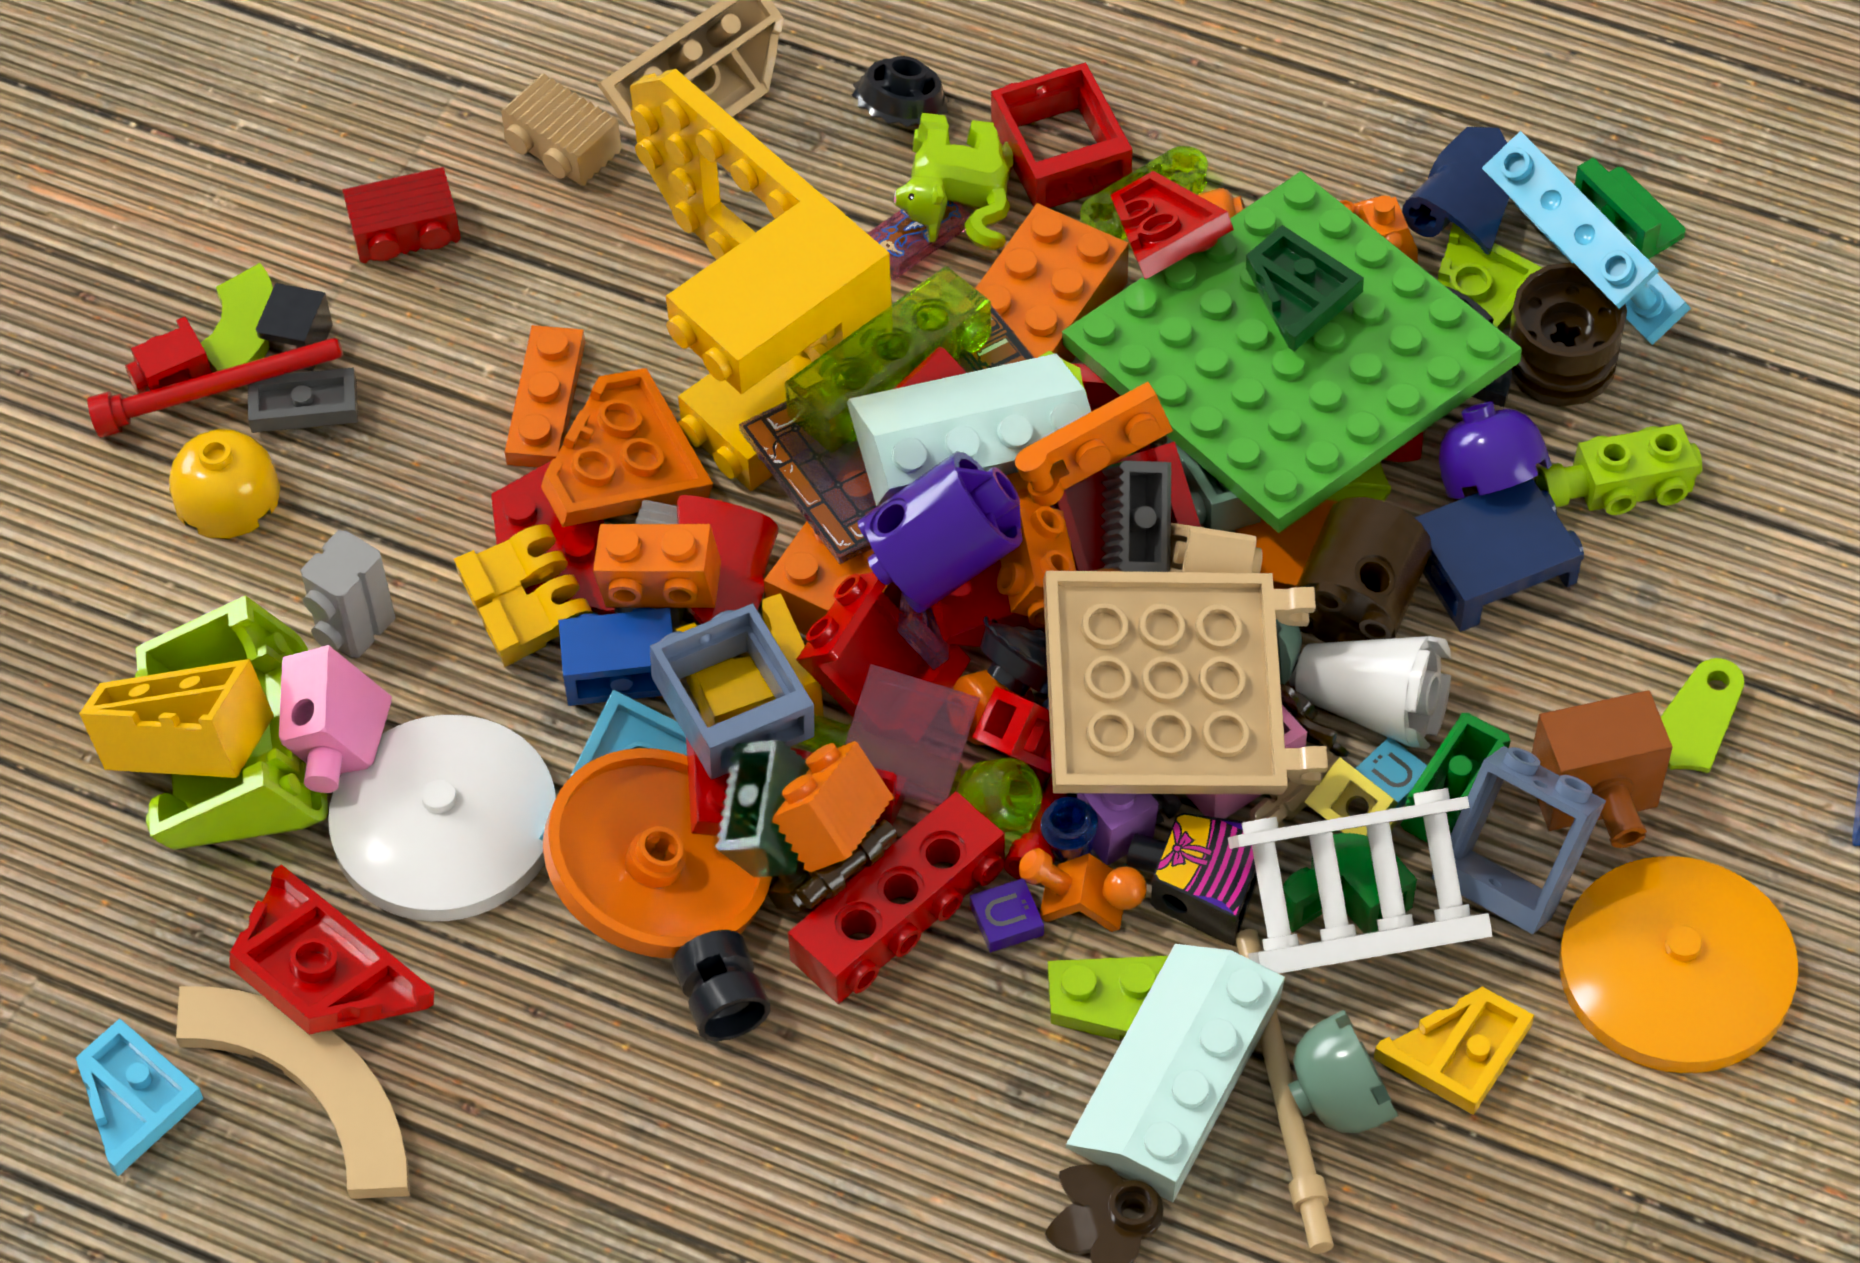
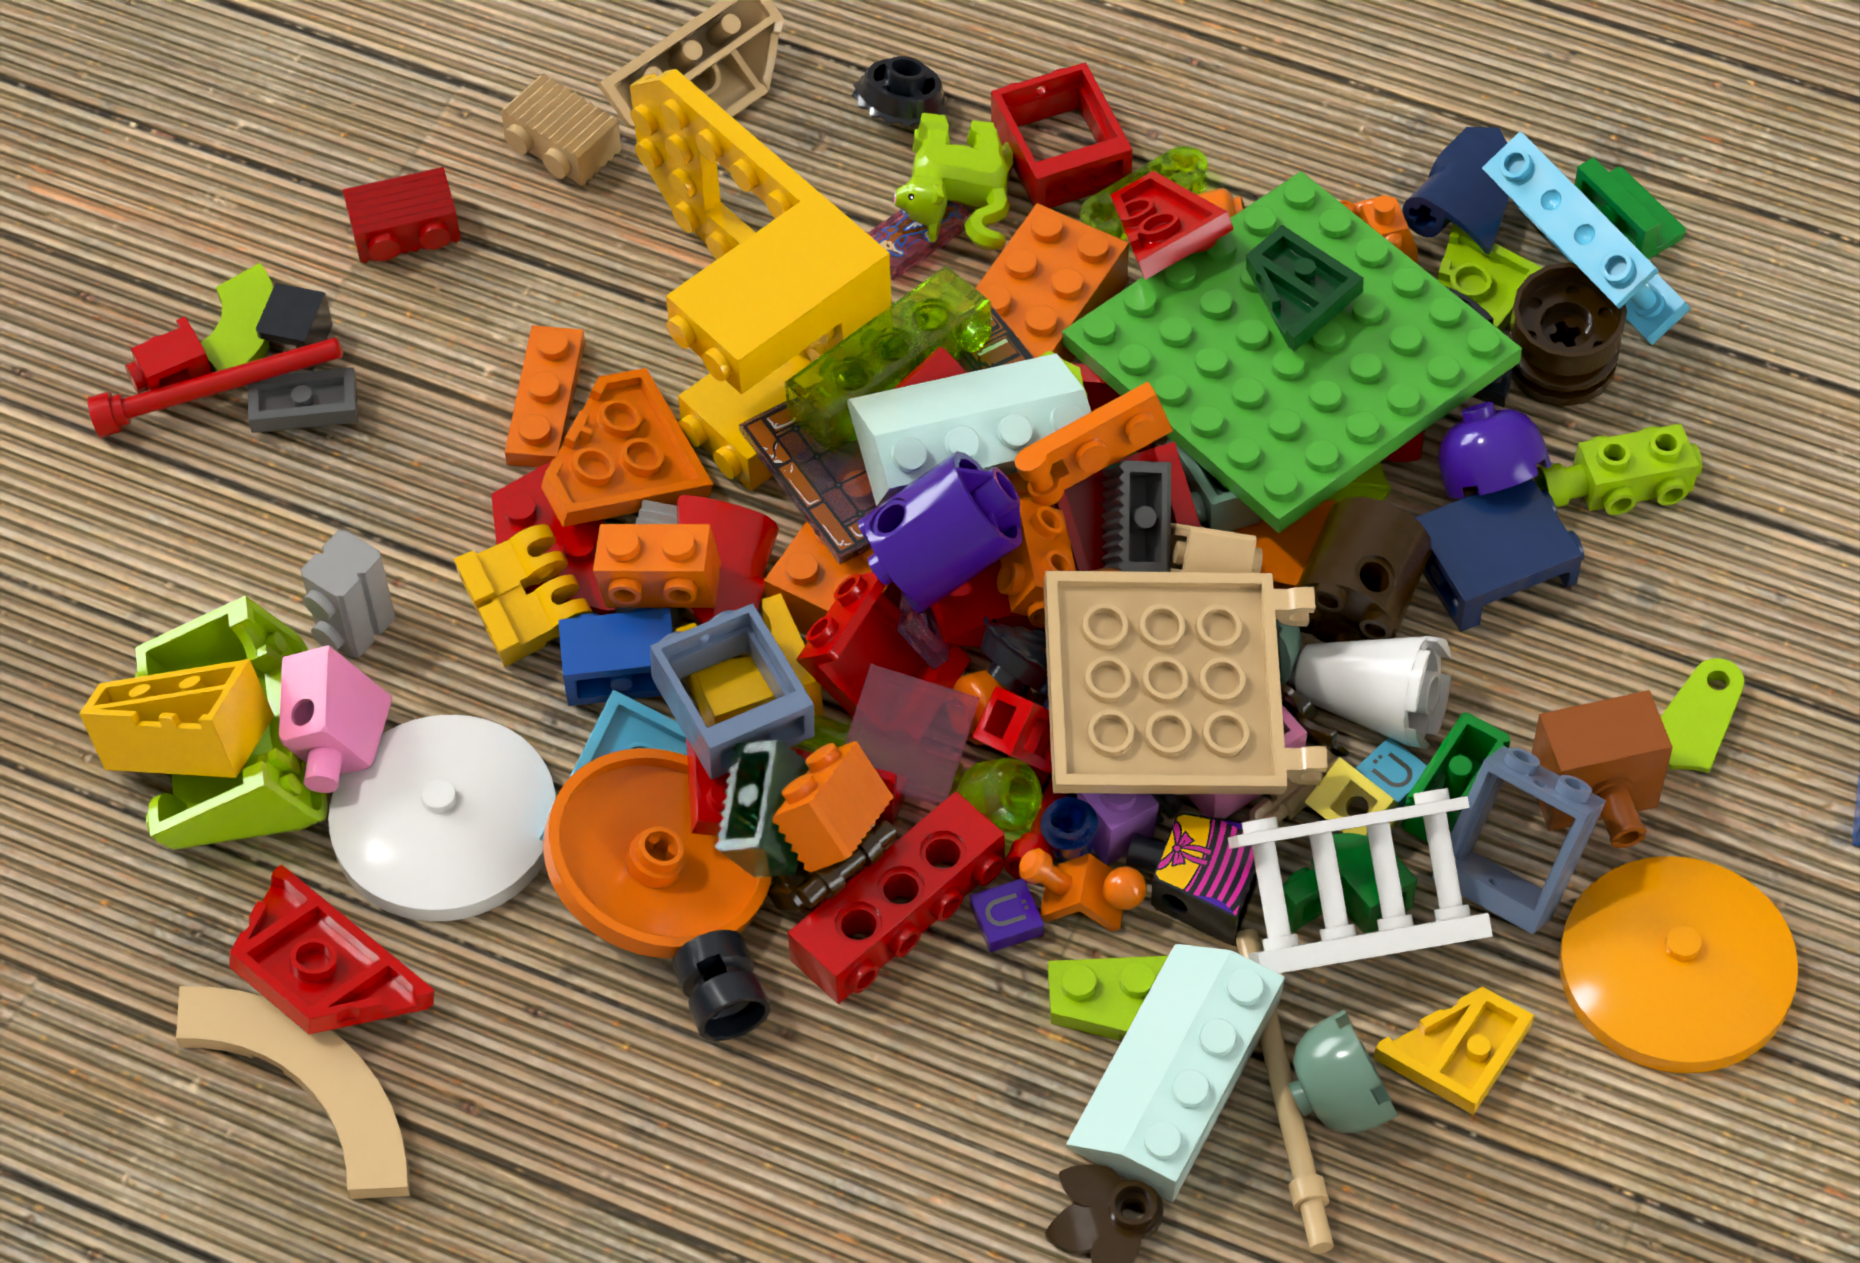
(132, 1093): medium azure wing -> none
(223, 483): yellow cylinder -> none

